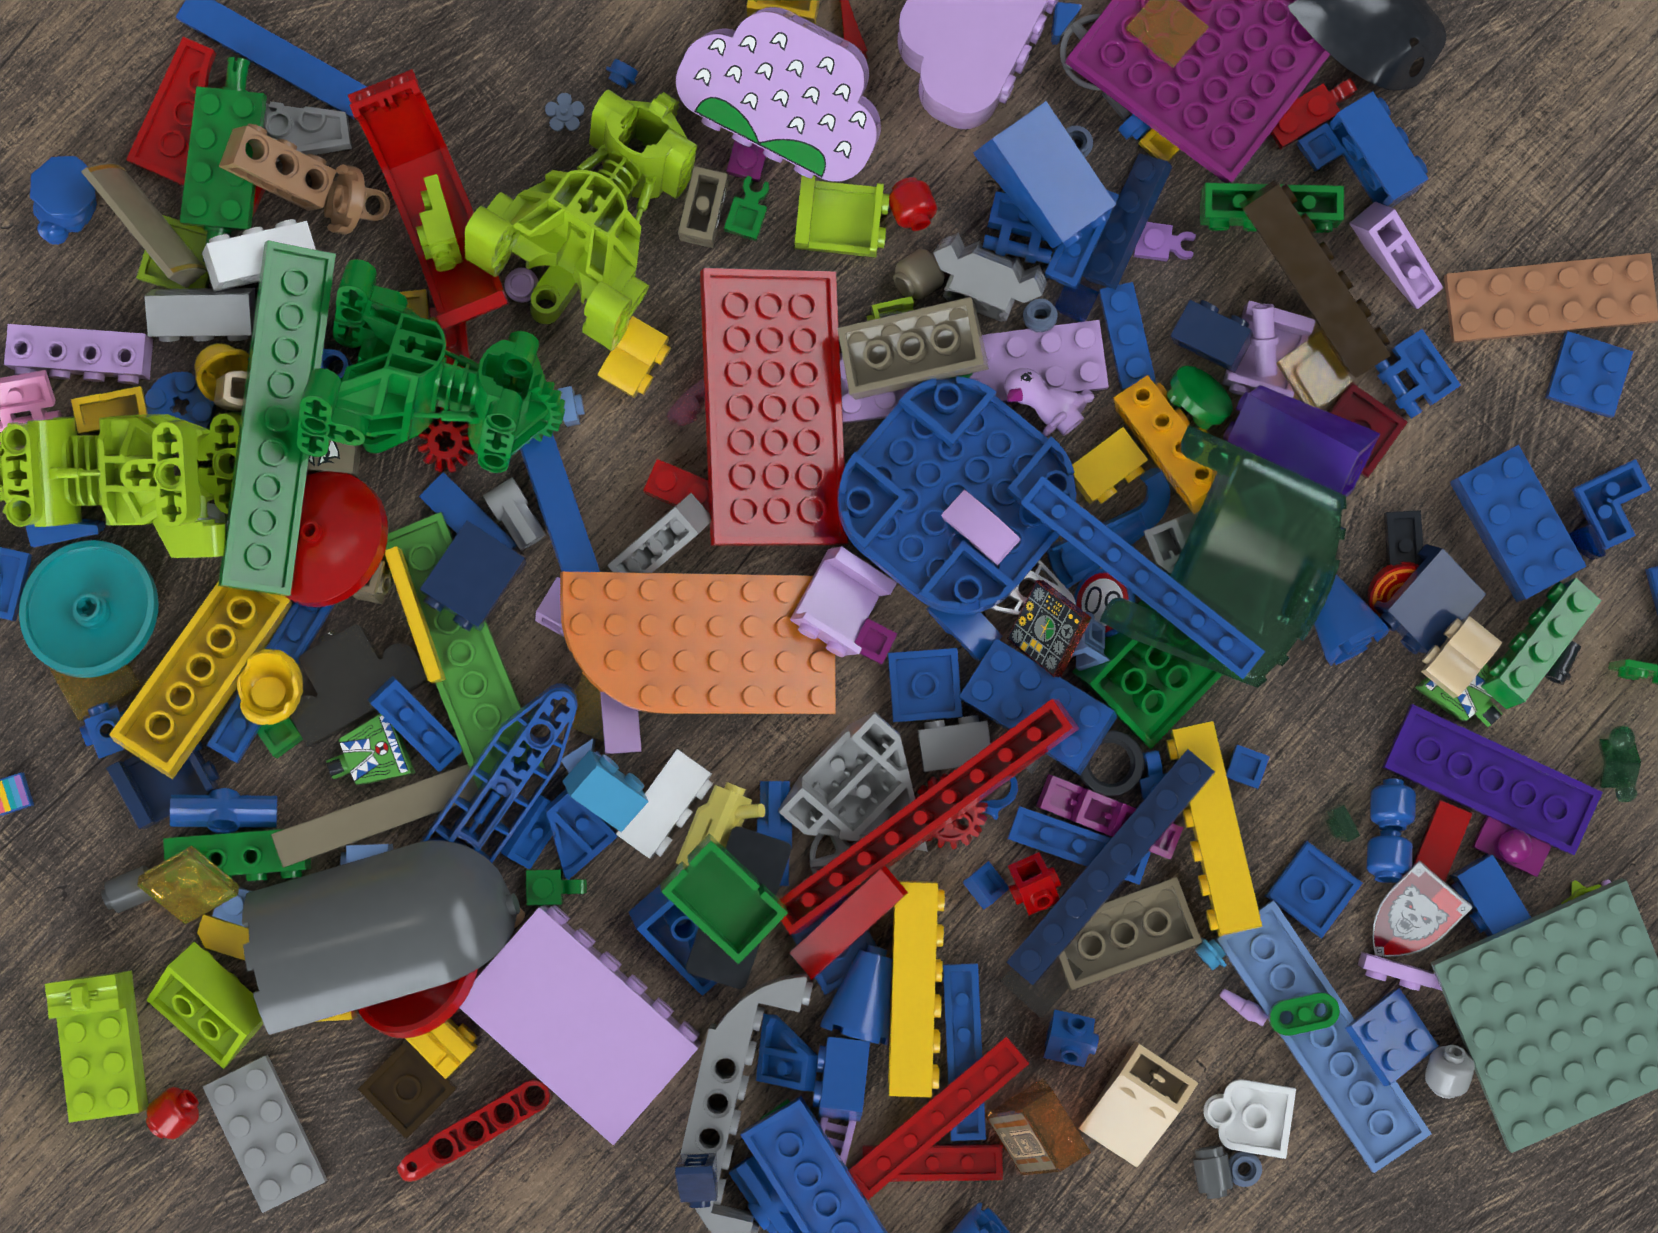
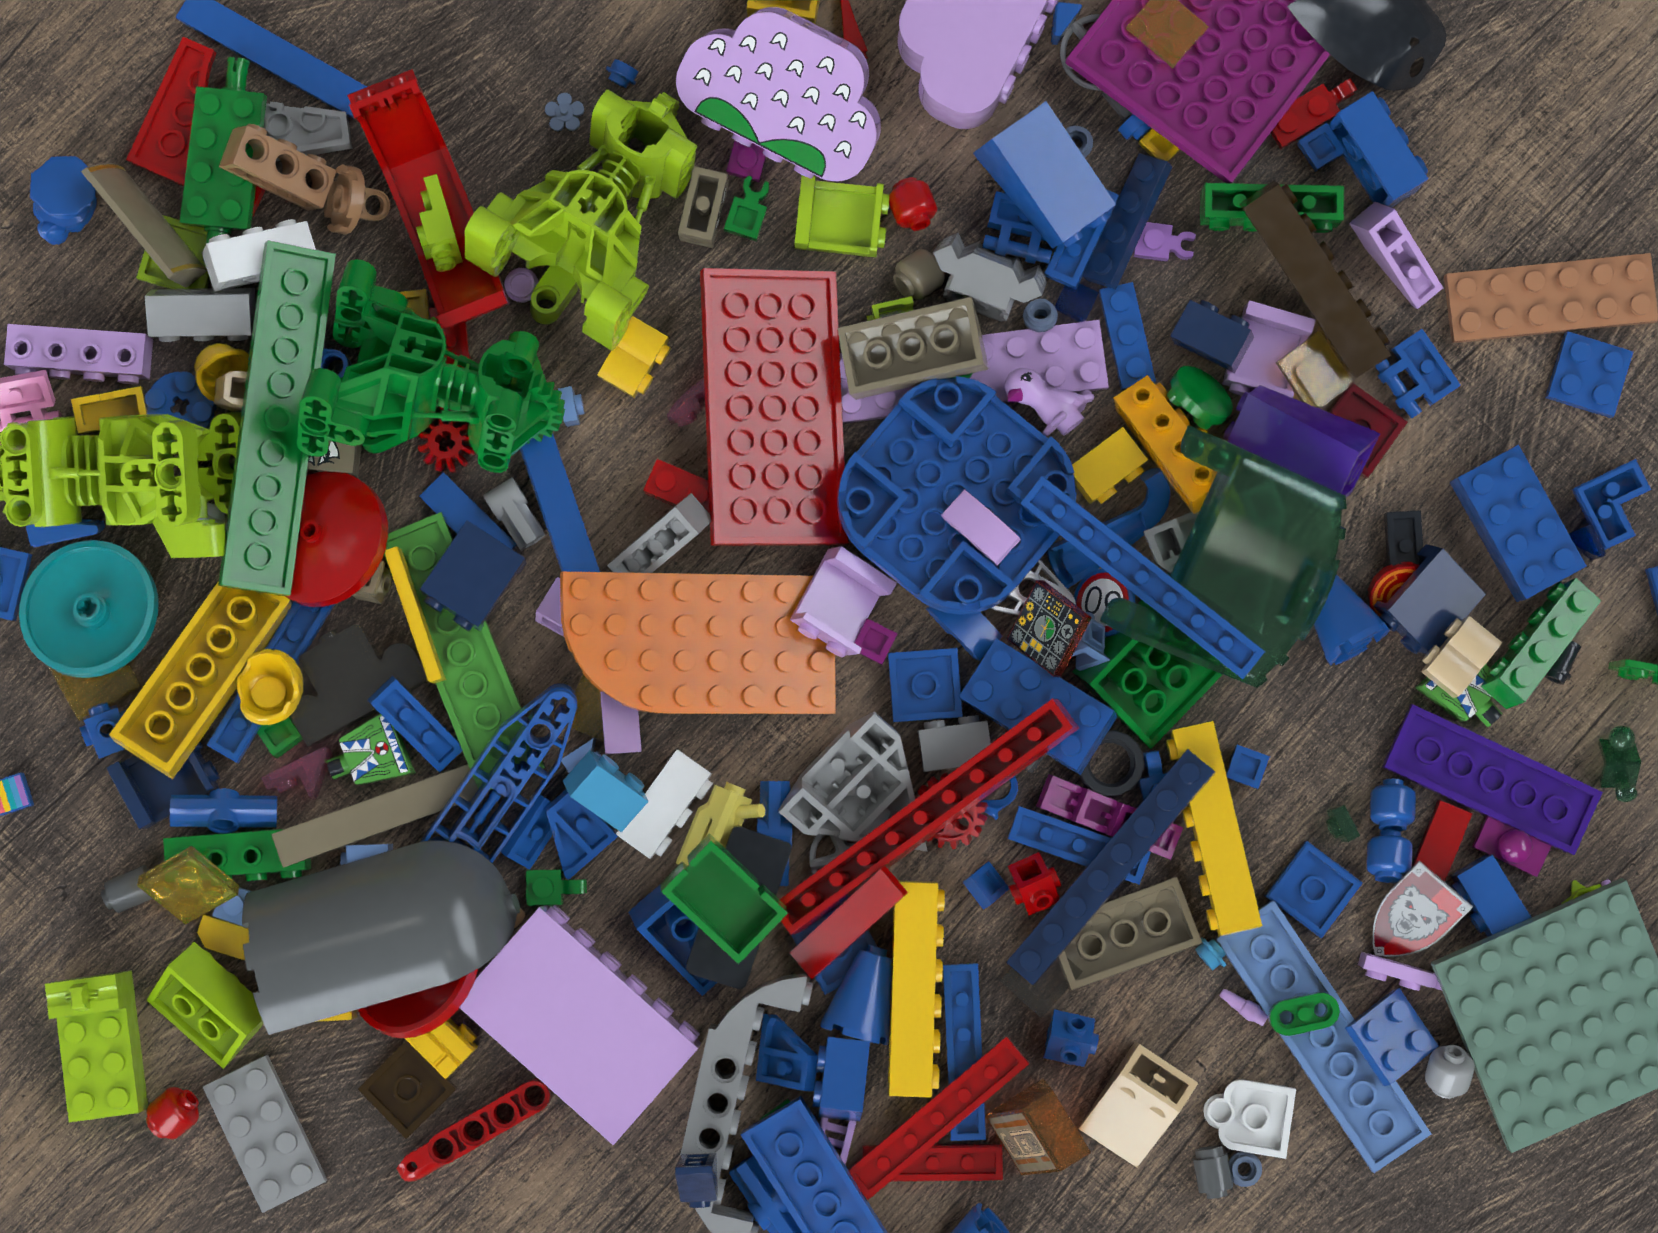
(309, 769): none -> clear pink slope
(1264, 340): lavender pin -> none

